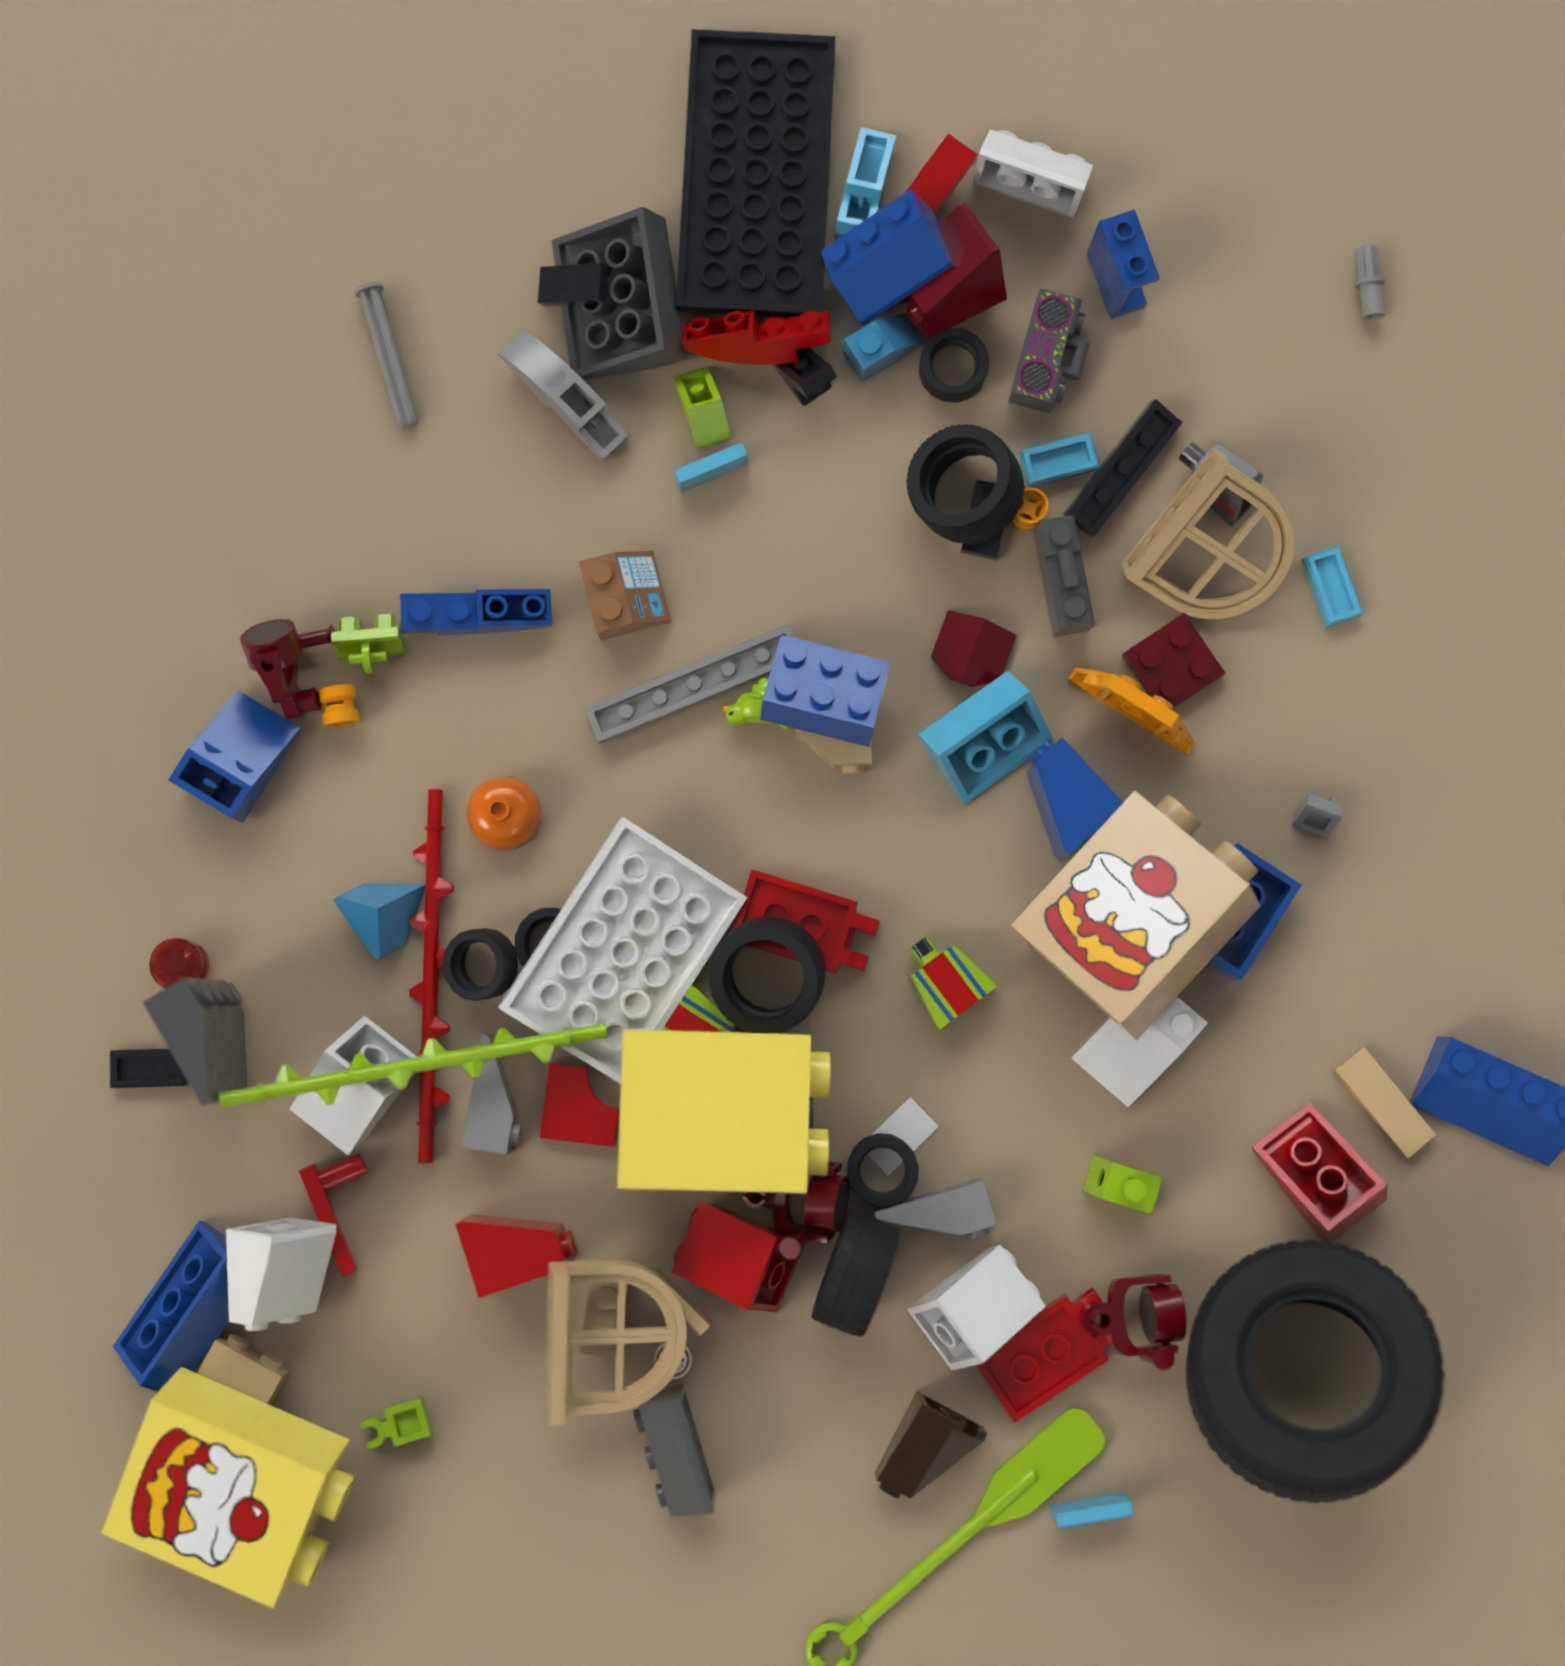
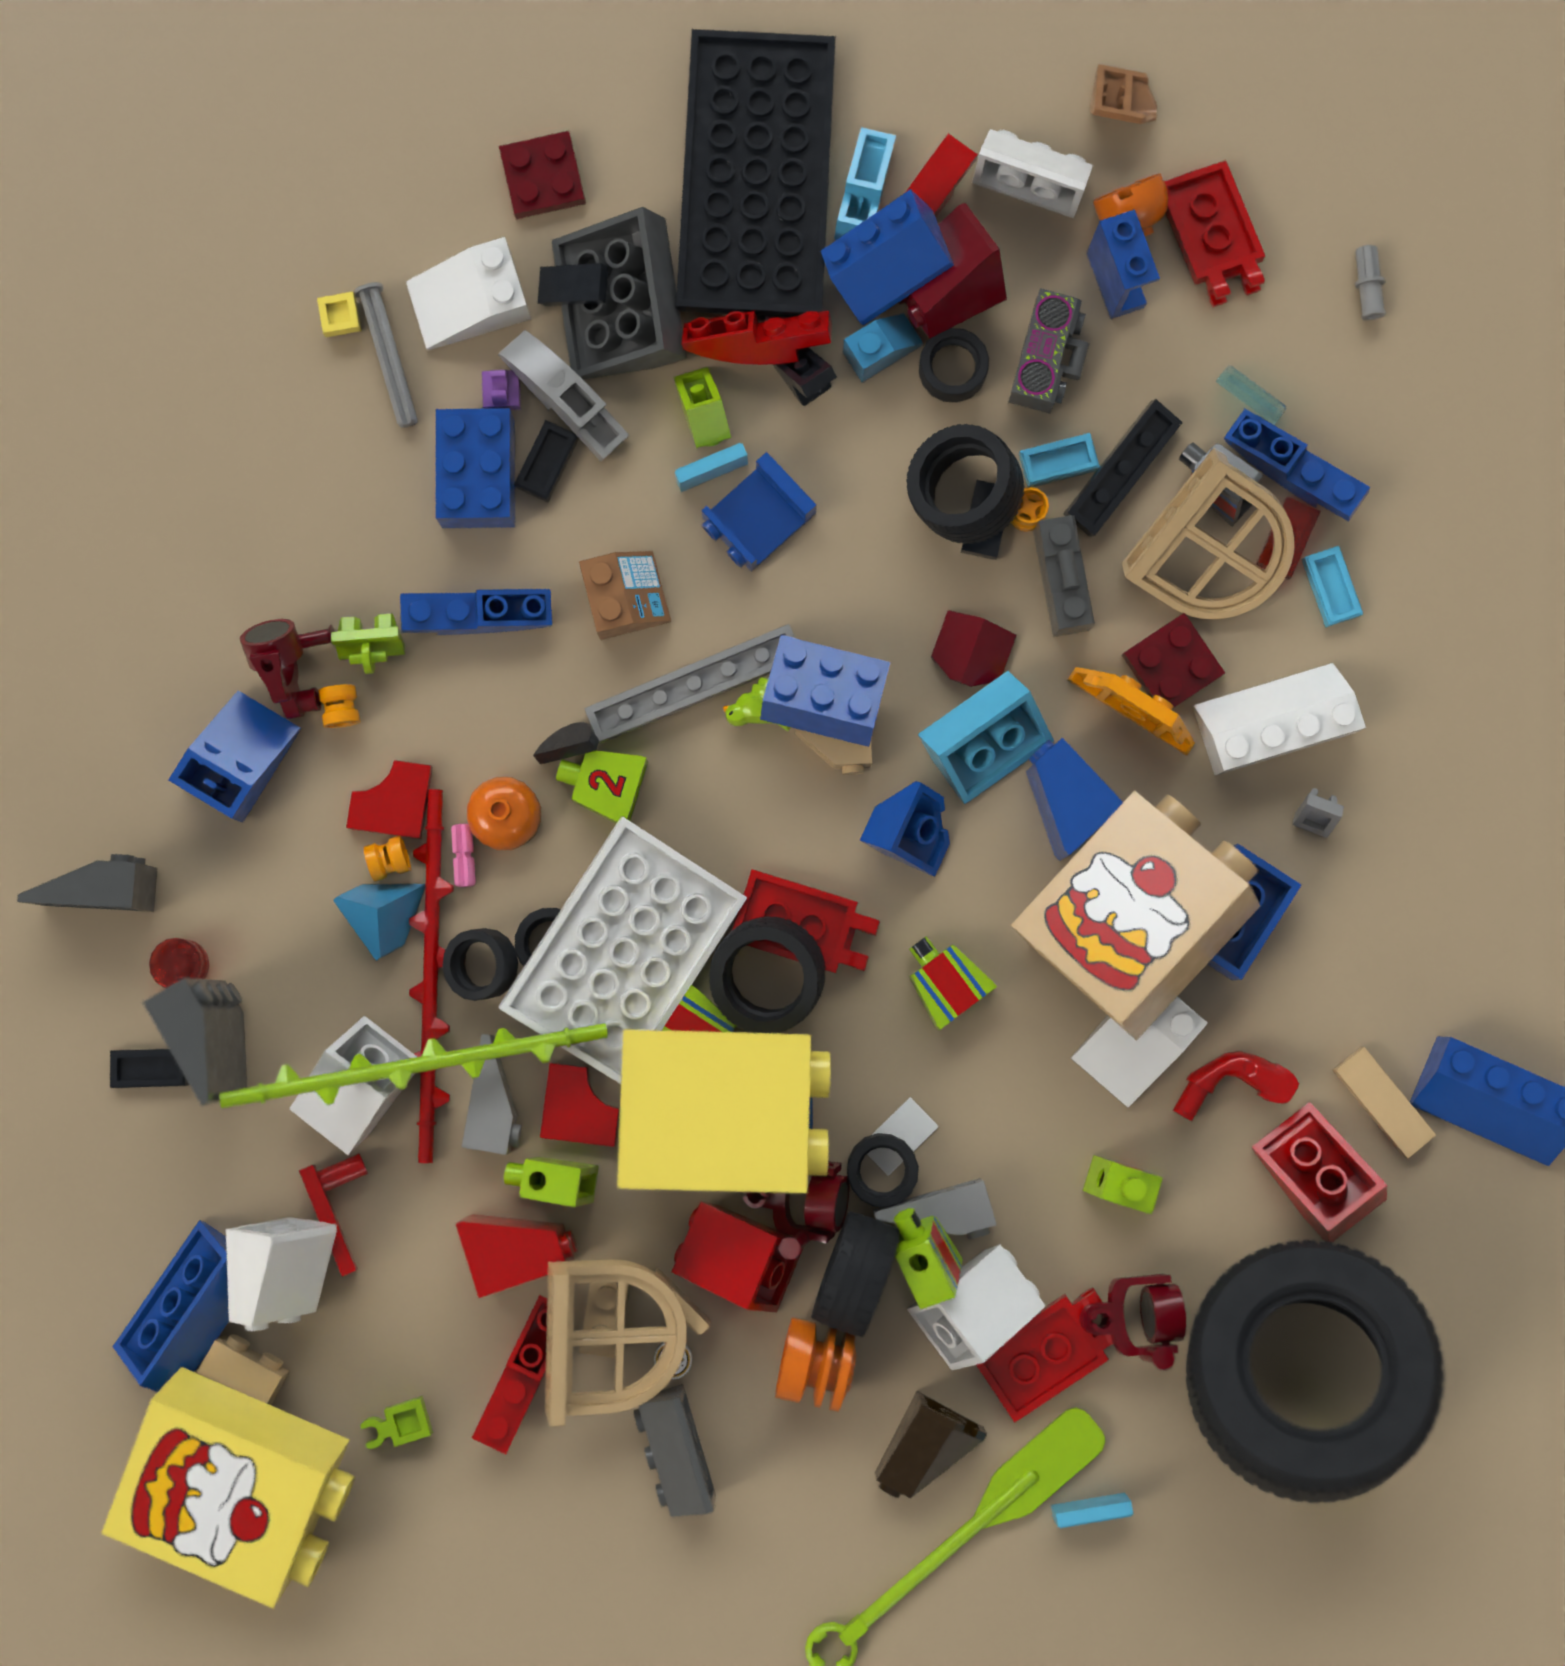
(110, 885): none -> dark grey slope
(339, 314): none -> light yellow plate
(387, 858): none -> light orange wheel
(395, 804): none -> red tile
(463, 863): none -> bright pink piece
(468, 295): none -> white slope
(475, 468): none -> blue brick
(501, 389): none -> medium lavender tile
(517, 1383): none -> red slope
(542, 175): none -> dark red plate
(546, 461): none -> black tile
(566, 1181): none -> lime torso
(567, 742): none -> black tile
(605, 782): none -> lime torso
(759, 514): none -> blue panel
(815, 1365): none -> orange wheel
(910, 828): none -> blue slope
(927, 1258): none -> lime torso
(1122, 95): none -> medium nougat slope
(1146, 196): none -> orange cylinder
(1214, 231): none -> red tile
(1251, 394): none -> clear light blue tile
(1268, 1078): none -> red piece
(1278, 718): none -> white slope
(1295, 468): none -> blue slope
(1303, 521): none -> clear red plate

